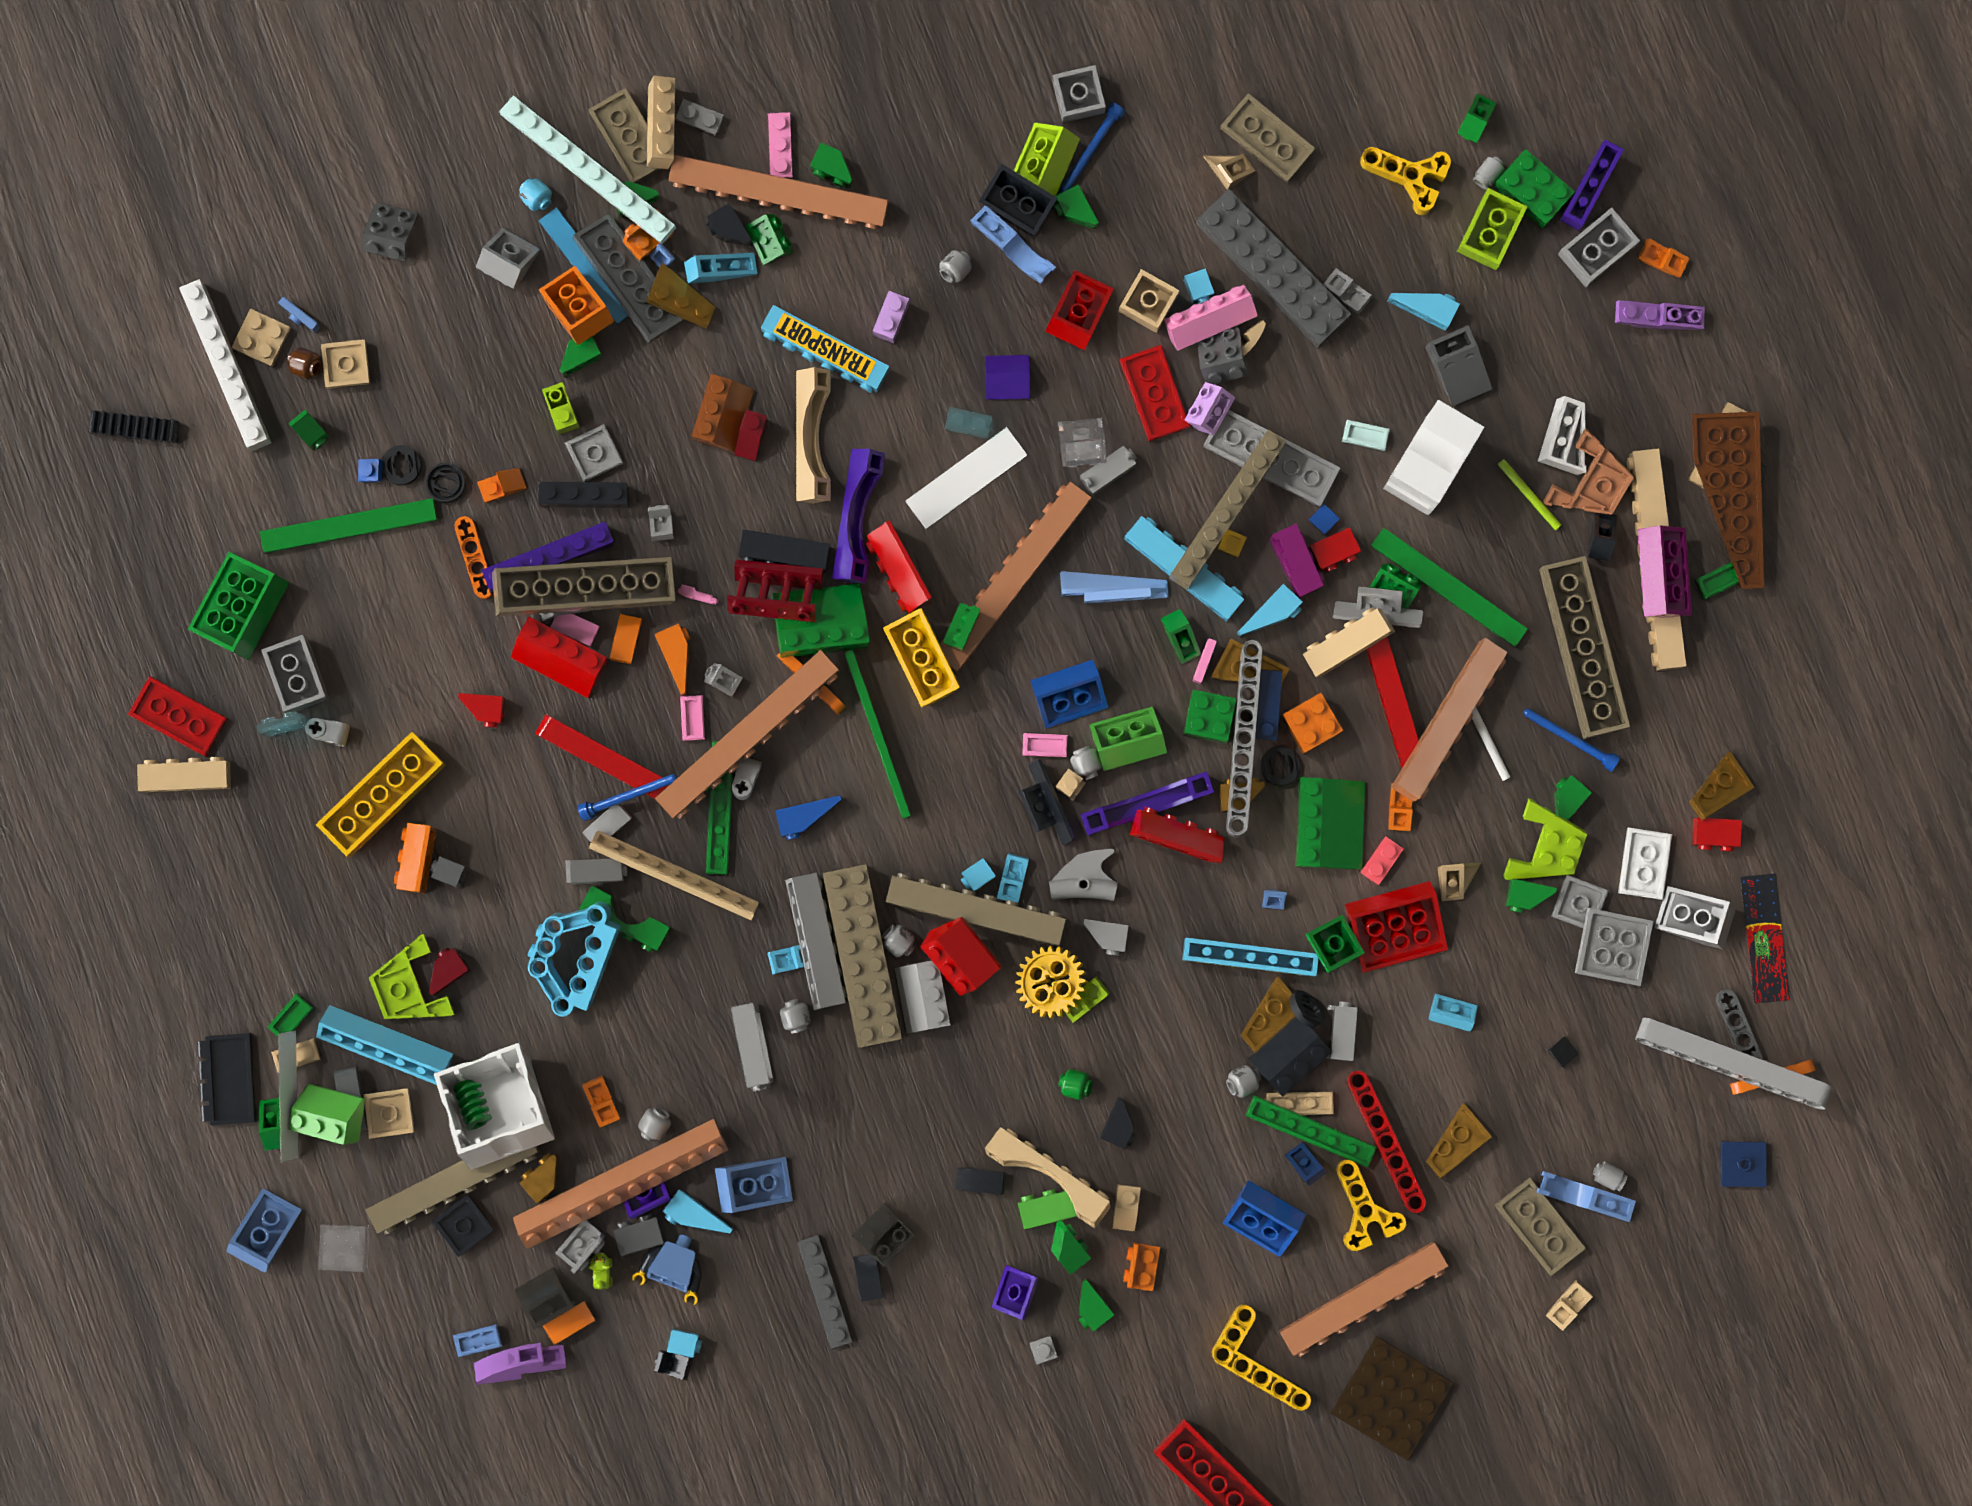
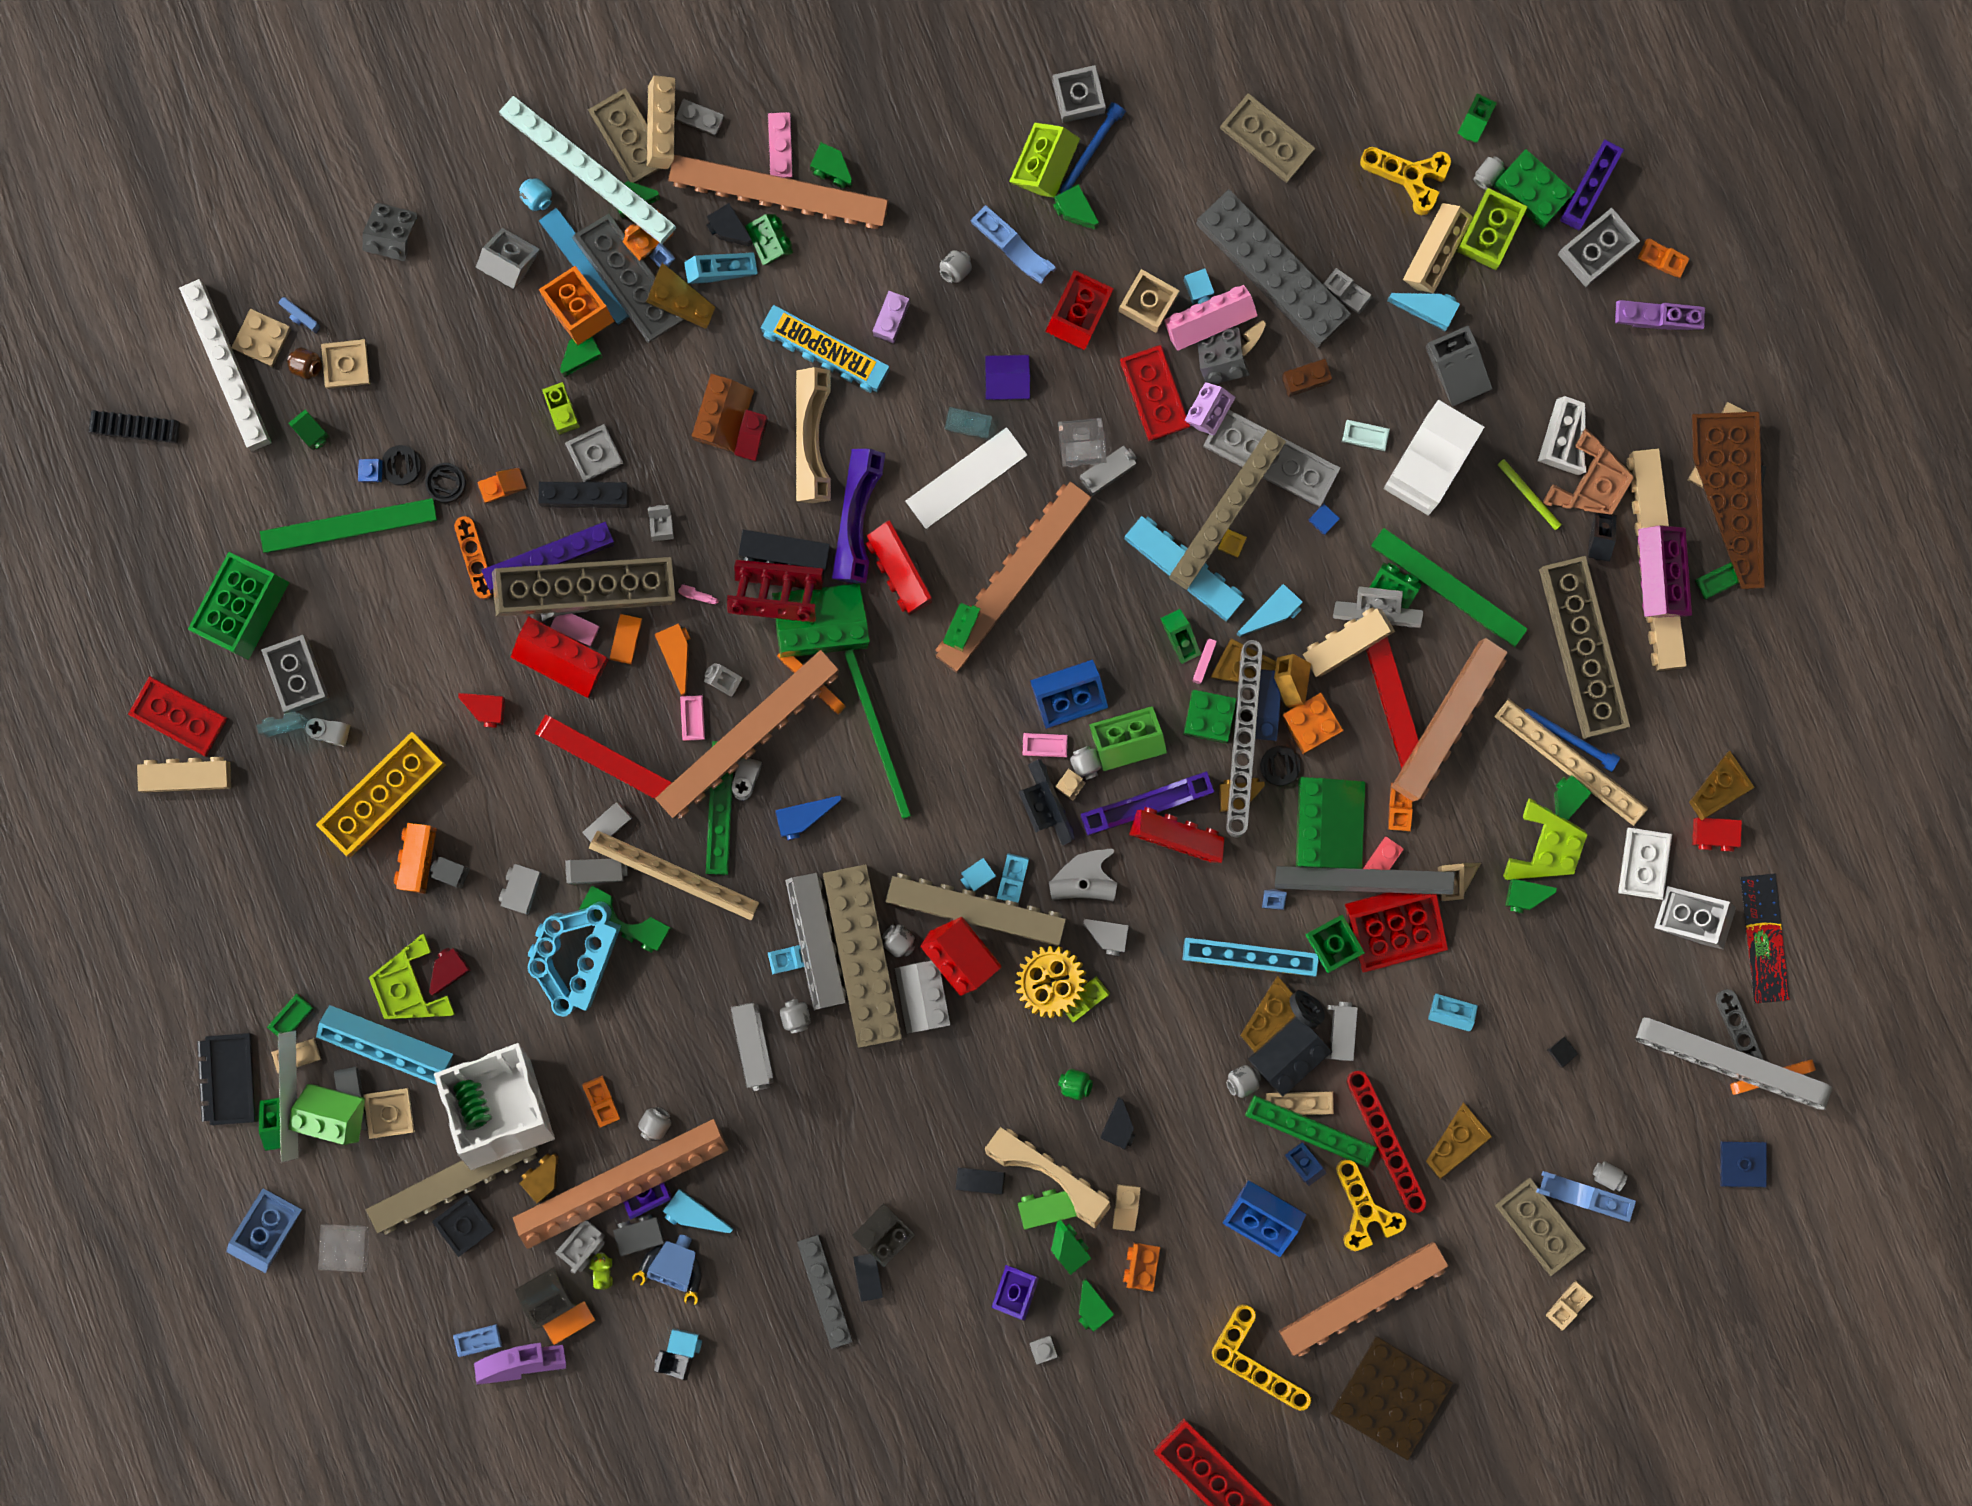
(520, 888): none -> light grey brick
(588, 810): blue piece -> none
(753, 1184): medium blue slope -> none
(922, 658): yellow slope -> none
(1018, 200): black slope -> none
(1111, 588): light blue wedge -> none
(1230, 169): tan slope -> none
(1292, 679): none -> pearl gold slope
(1297, 561): magenta wedge -> none
(1306, 377): none -> reddish brown brick
(1334, 550): red brick -> none
(1364, 880): none -> dark grey tile
(1438, 248): none -> tan brick
(1489, 745): white bar -> none
(1571, 762): none -> tan tile
(1576, 898): light grey tile -> none
(1614, 946): light grey plate -> none

